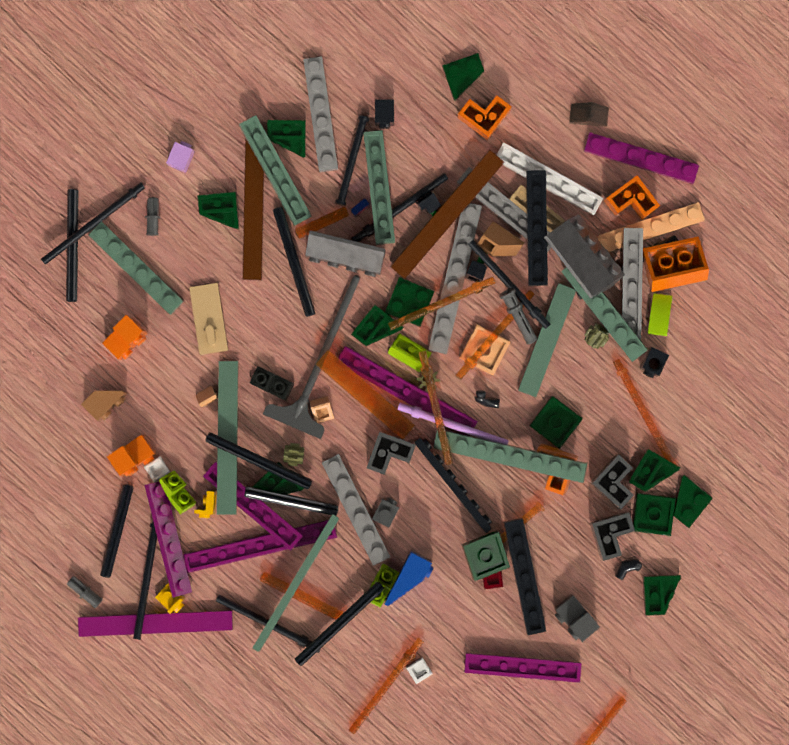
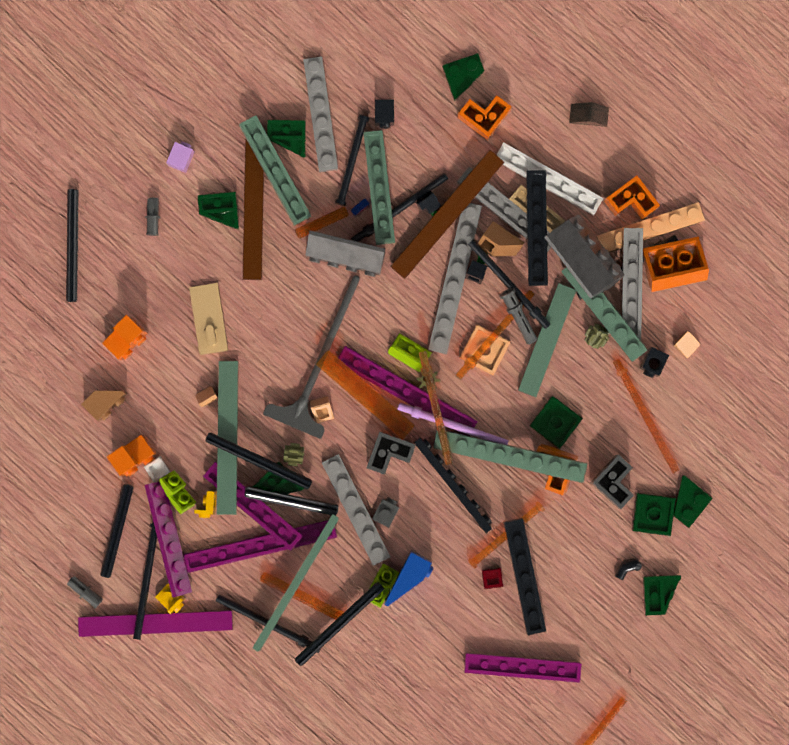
(132, 193): black bar -> none
(136, 268): sand green plate -> none
(271, 383): pearl dark grey slope -> none
(294, 262): black axle -> none
(374, 327): dark green wing -> none
(407, 299): dark green plate -> none
(409, 655): clear orange bar -> none
(419, 670): white tile -> none
(475, 288): clear orange bar -> none
(485, 555): dark green plate -> none
(486, 401): black arm -> none
(577, 618): dark grey brick -> none
(606, 533): dark grey brick -> none
(641, 158): magenta plate -> none
(652, 471): dark green wing -> none
(660, 314): lime slope -> none
(687, 344): none -> light nougat slope

